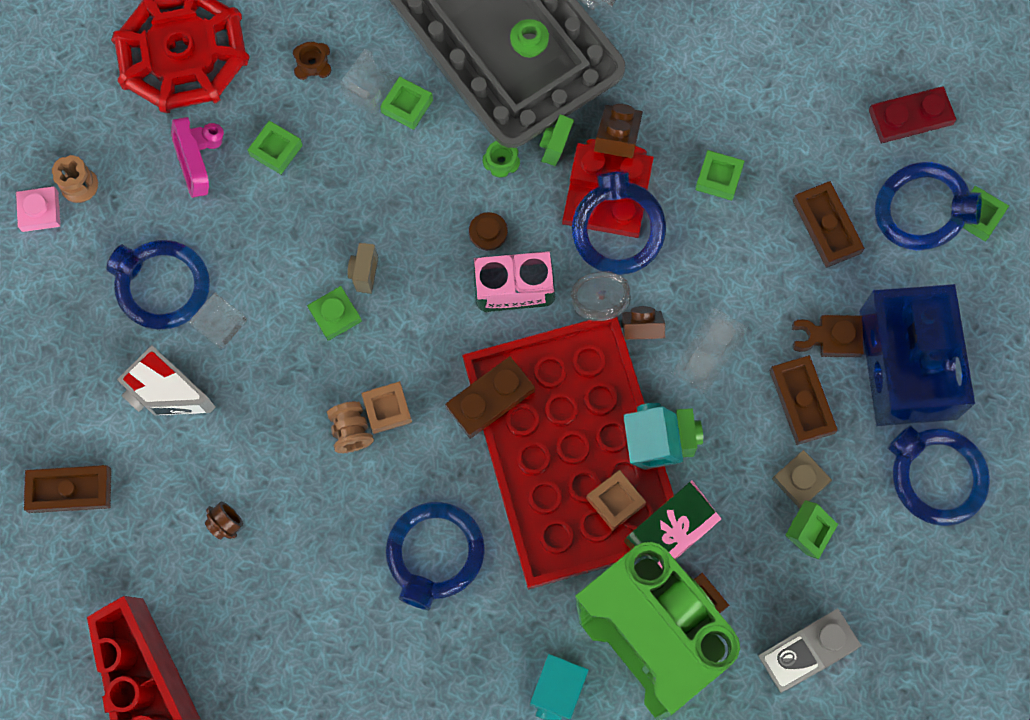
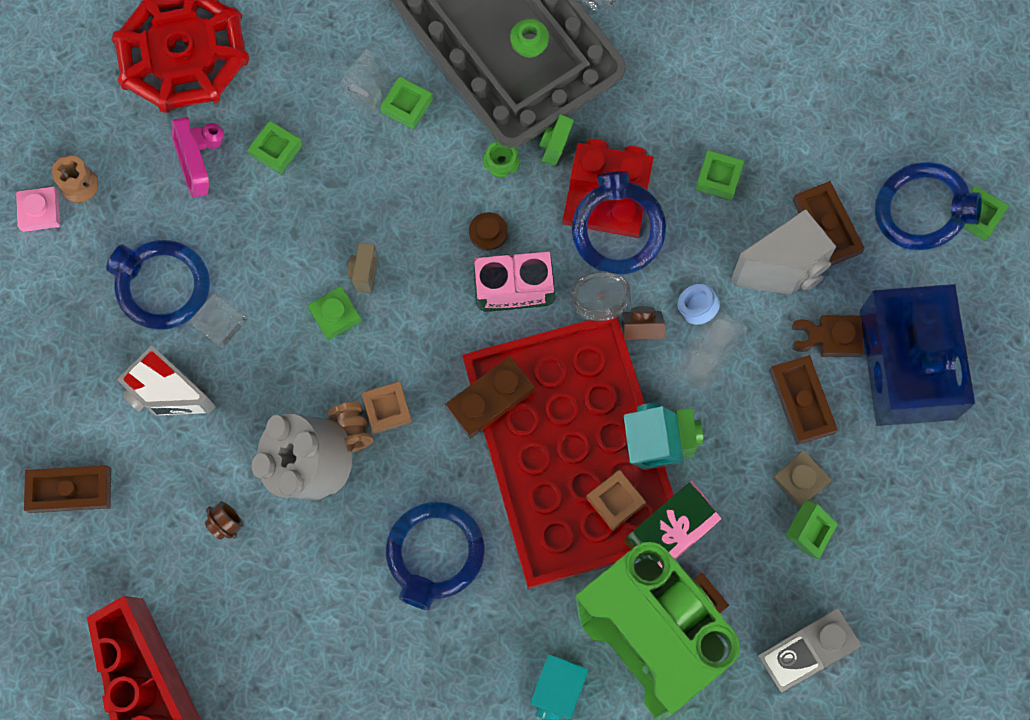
(302, 457): none -> light grey brick
(308, 51): reddish brown plate -> none
(618, 130): reddish brown plate -> none
(698, 304): none -> light blue tile
(786, 258): none -> light grey slope
(910, 445): clear blue piece -> none
(912, 114): dark red plate -> none

